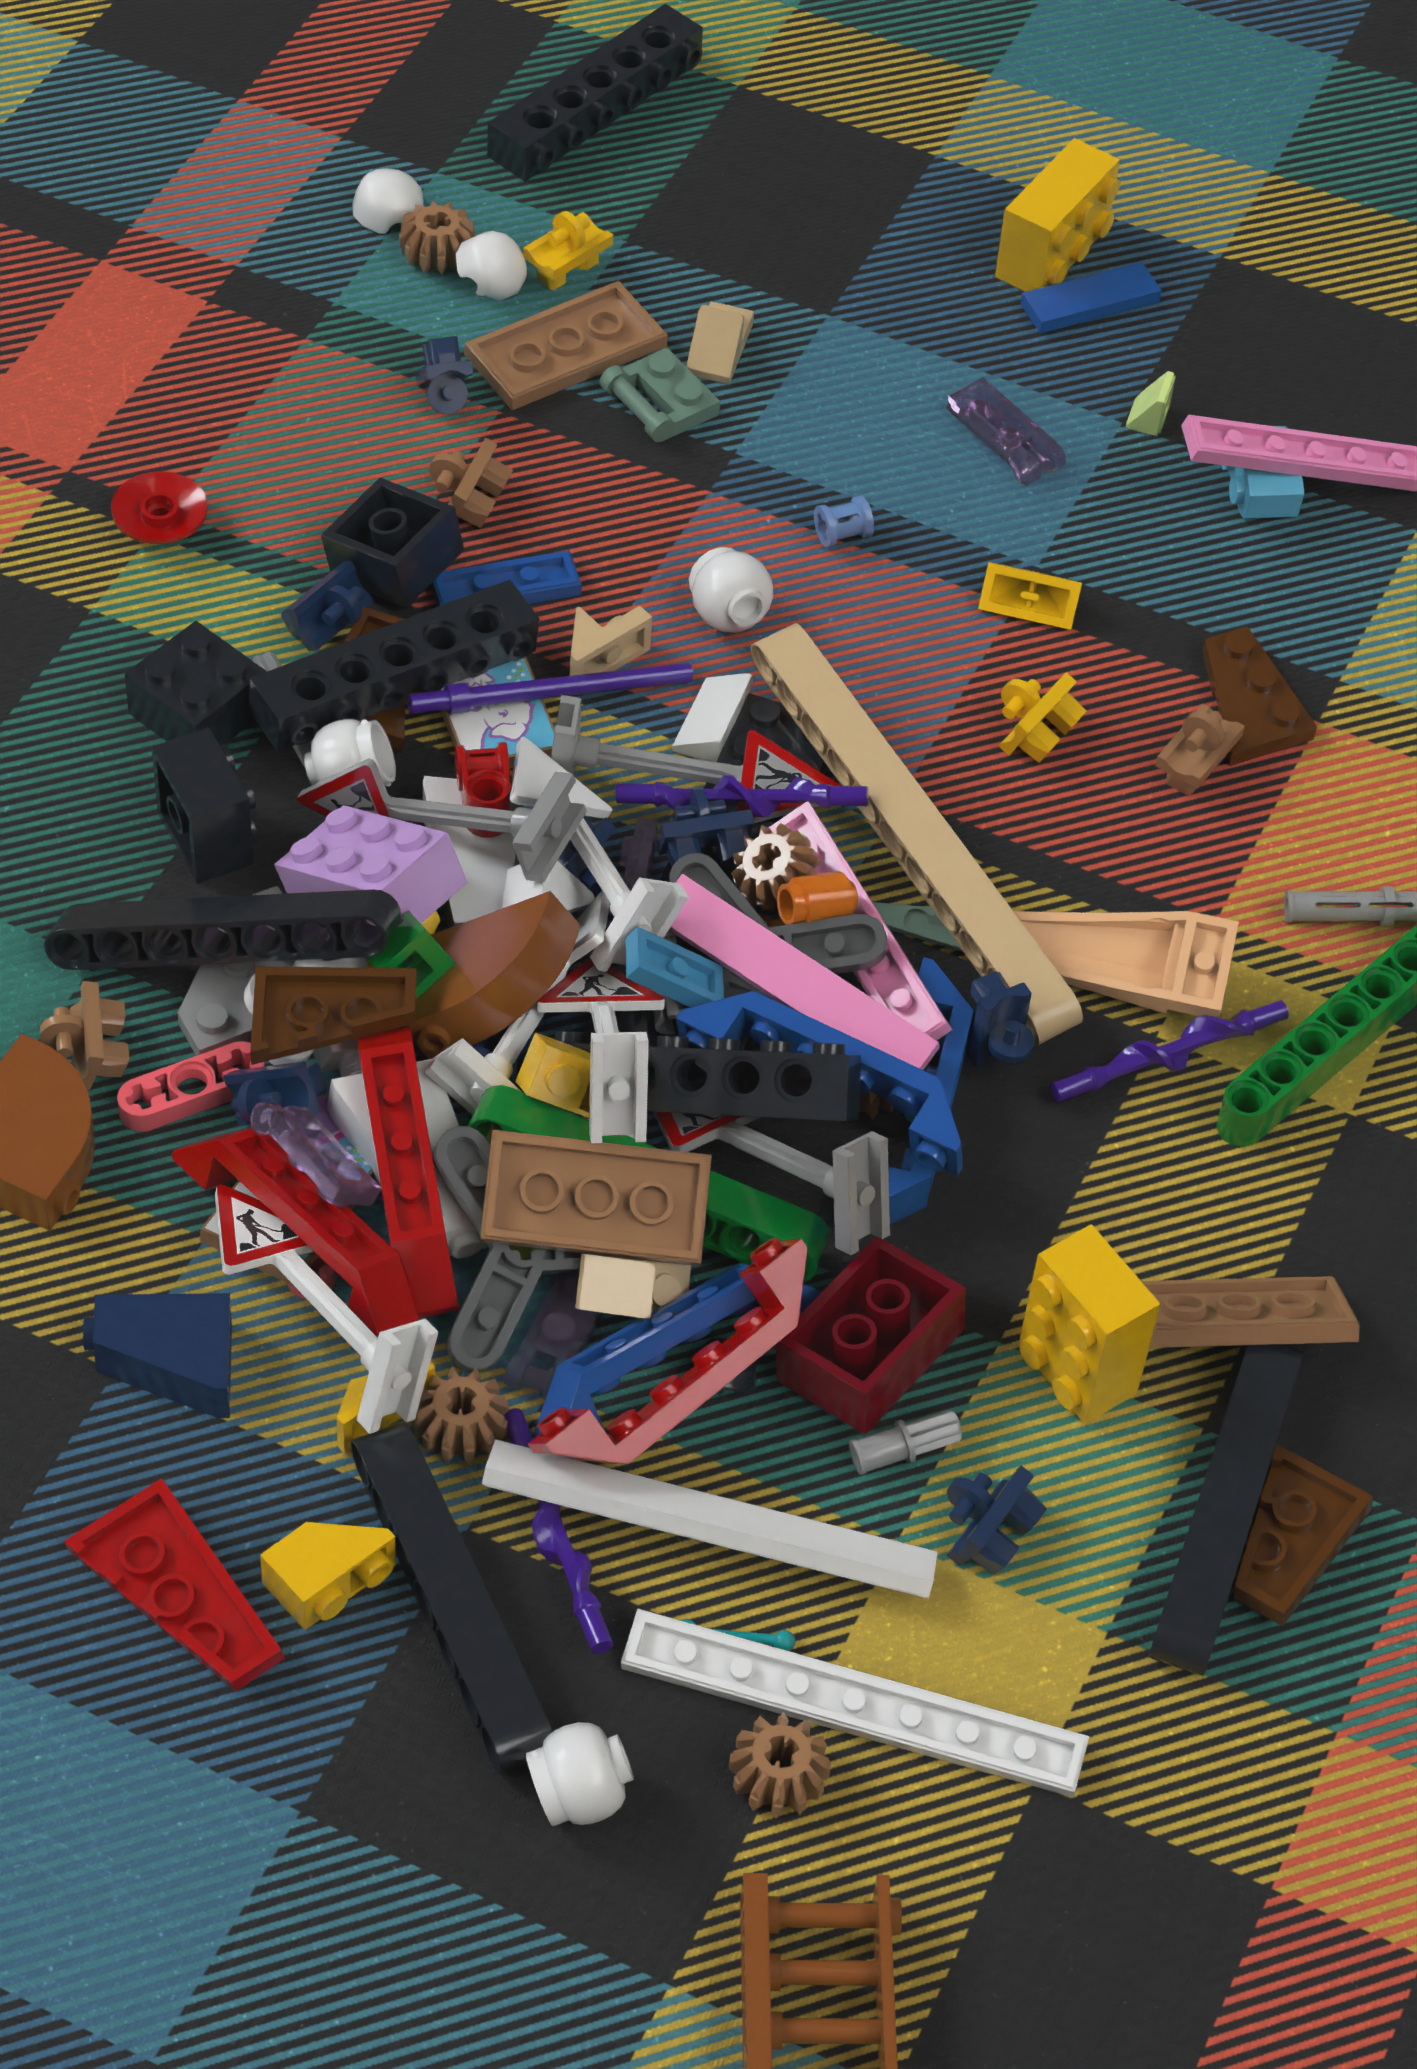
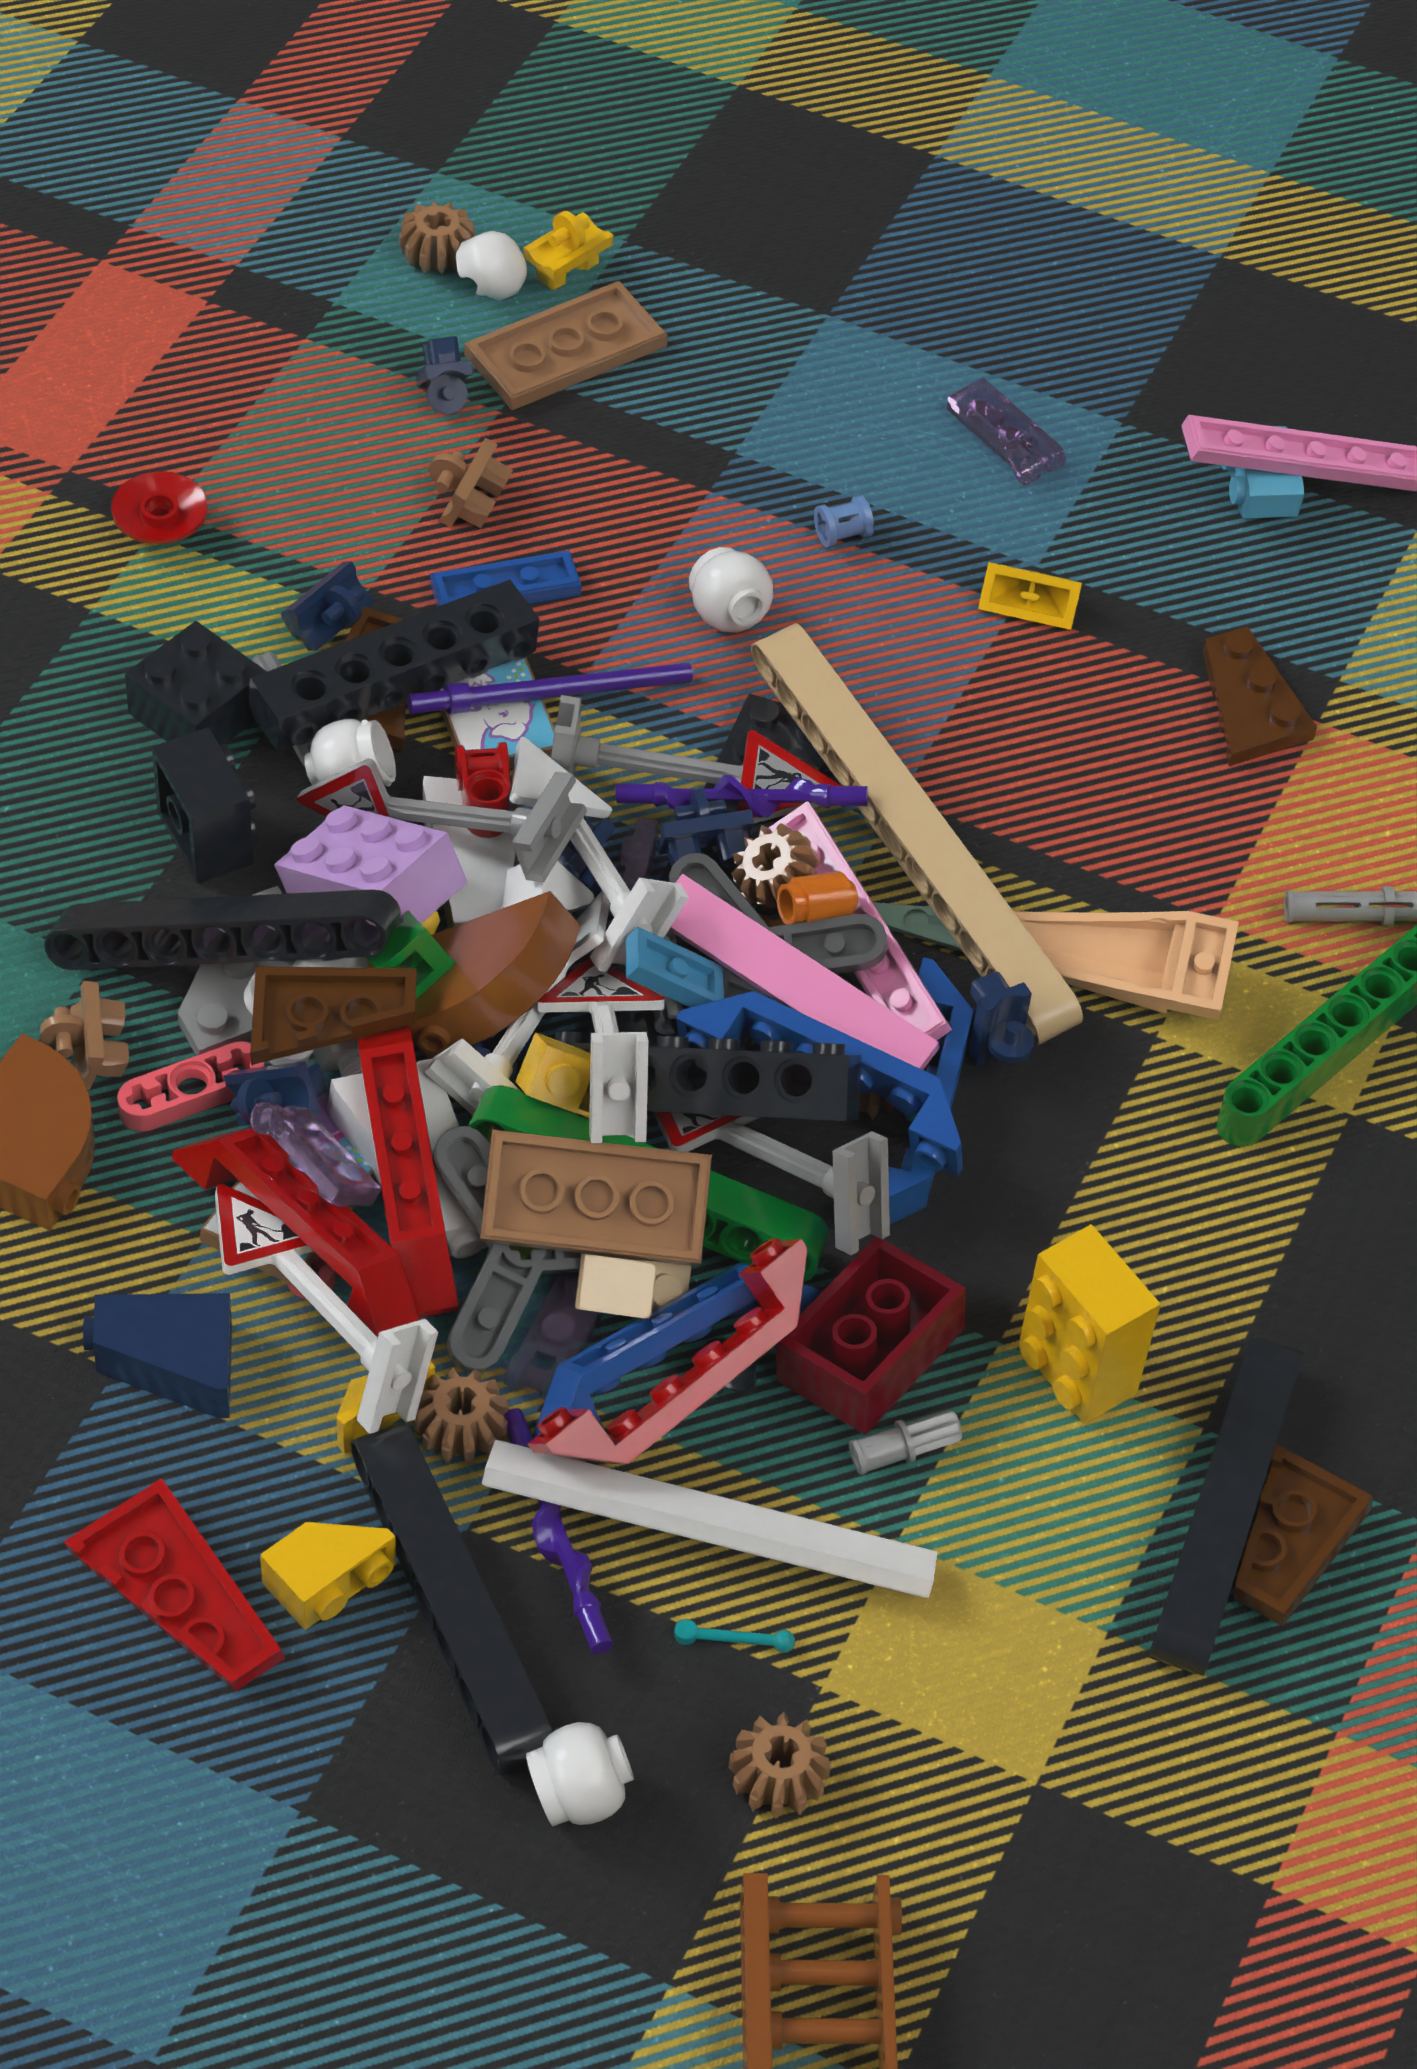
(385, 198): white hair -> none
(394, 541): black brick -> none
(594, 92): black brick -> none
(609, 647): tan slope -> none
(669, 386): sand green plate -> none
(713, 716): white slope -> none
(719, 341): tan slope -> none
(855, 1702): white tile -> none
(1007, 1502): dark blue hips -> none
(1031, 733): yellow hips -> none
(1058, 217): yellow brick -> none
(1090, 297): blue tile -> none
(1152, 406): yellowish green slope -> none
(1171, 1055): dark purple piece -> none
(1198, 749): medium nougat hips -> none
(1251, 1312): medium nougat tile -> none

